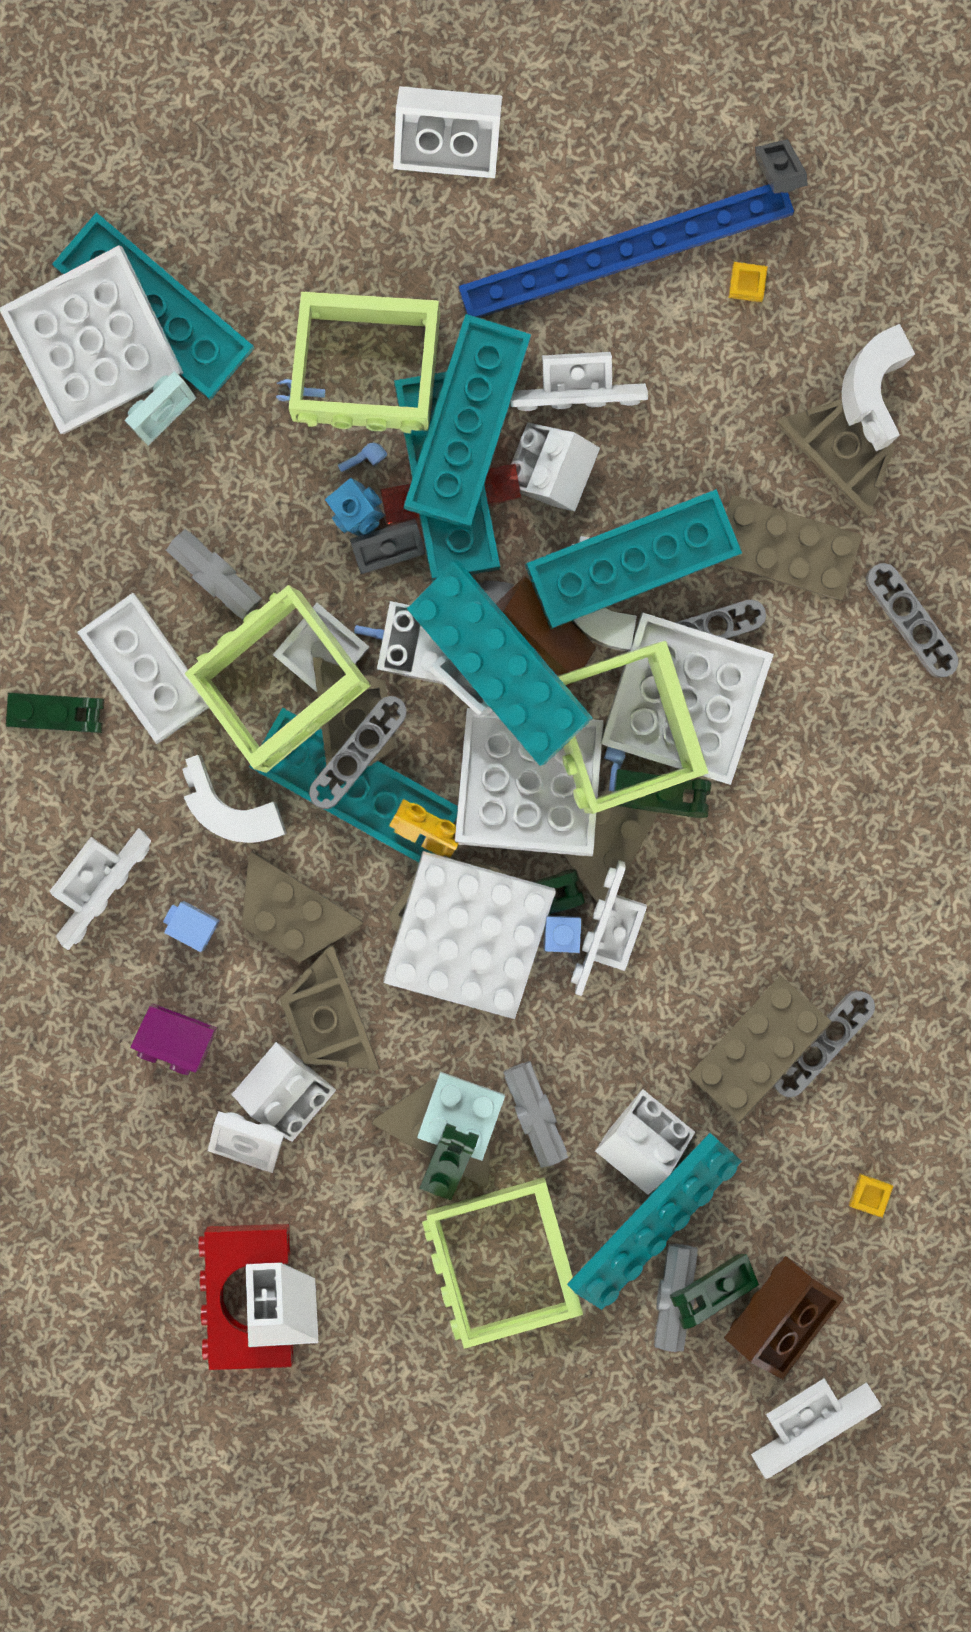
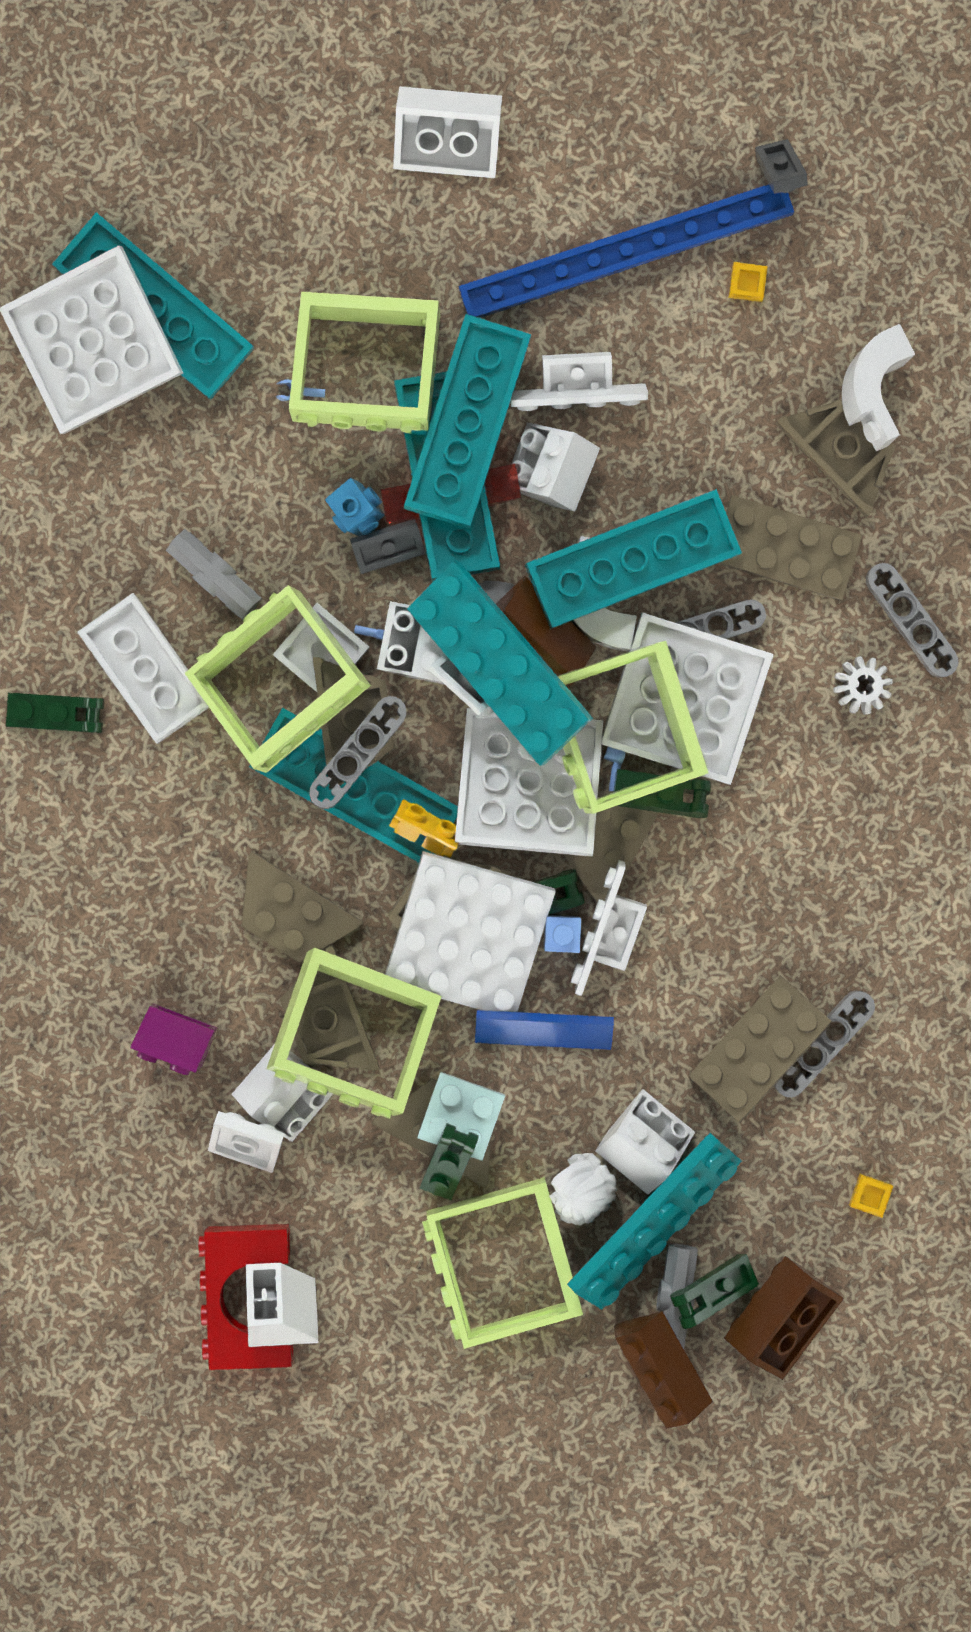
(92, 880): white bracket -> none
(160, 408): light aqua plate -> none
(190, 925): light blue brick -> none
(232, 824): white arch -> none
(371, 980): none -> yellowish green window
(372, 452): light blue hand -> none
(535, 1114): light grey piece -> none
(544, 1029): none -> blue tile
(583, 1189): none -> white hair
(663, 1368): none -> reddish brown slope
(810, 1422): white bracket -> none
(874, 687): none -> white gear

